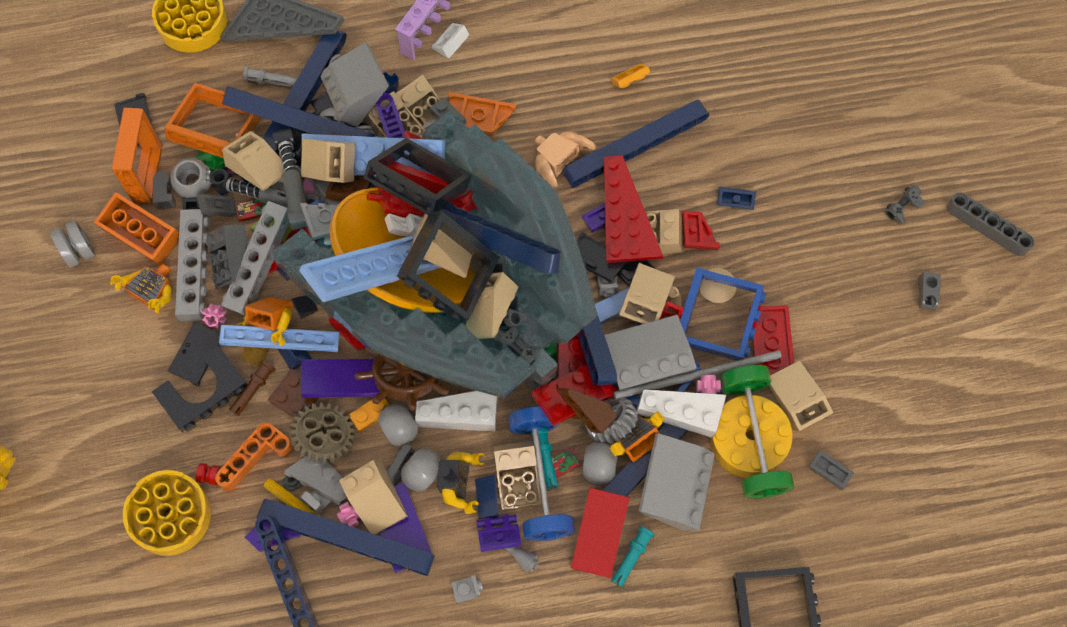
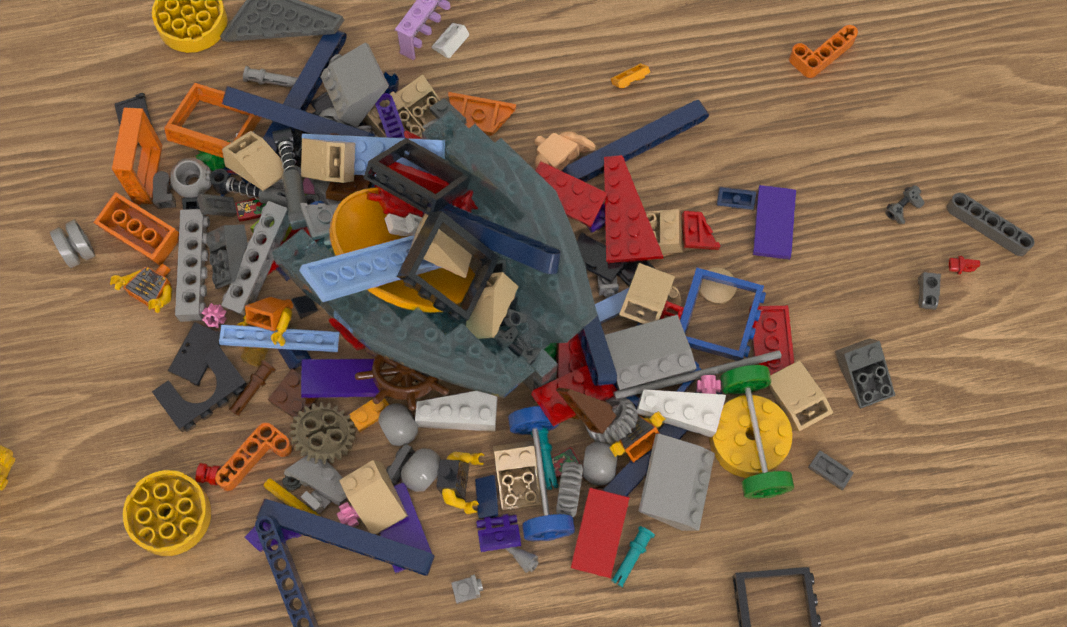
(569, 488): none -> light grey gear
(578, 198): none -> red plate
(774, 222): none -> dark purple piece
(827, 49): none -> orange beam
(866, 372): none -> dark grey slope
(960, 264): none -> red piece

